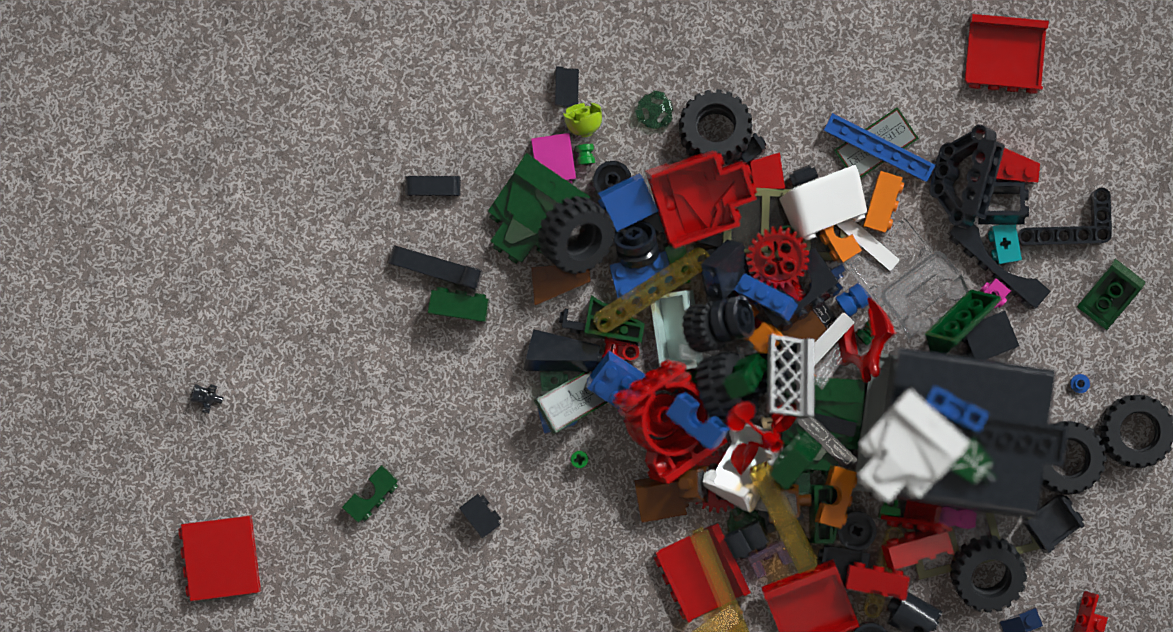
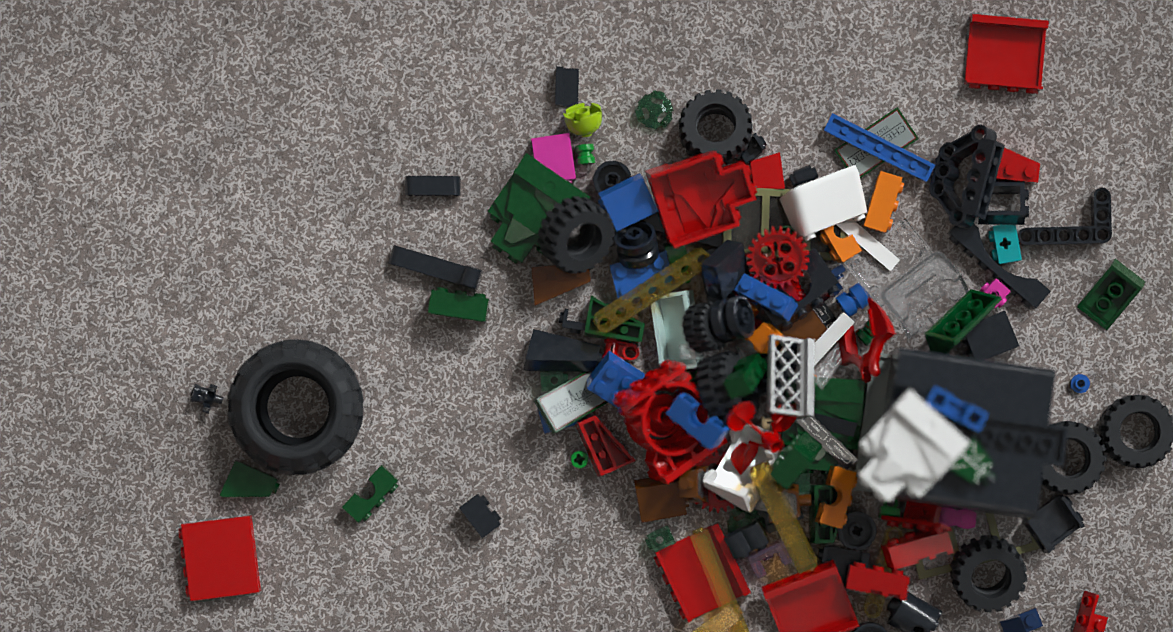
(249, 482): none -> dark green slope
(250, 416): none -> black tyre
(602, 447): none -> red wedge
(663, 532): none -> clear green brick

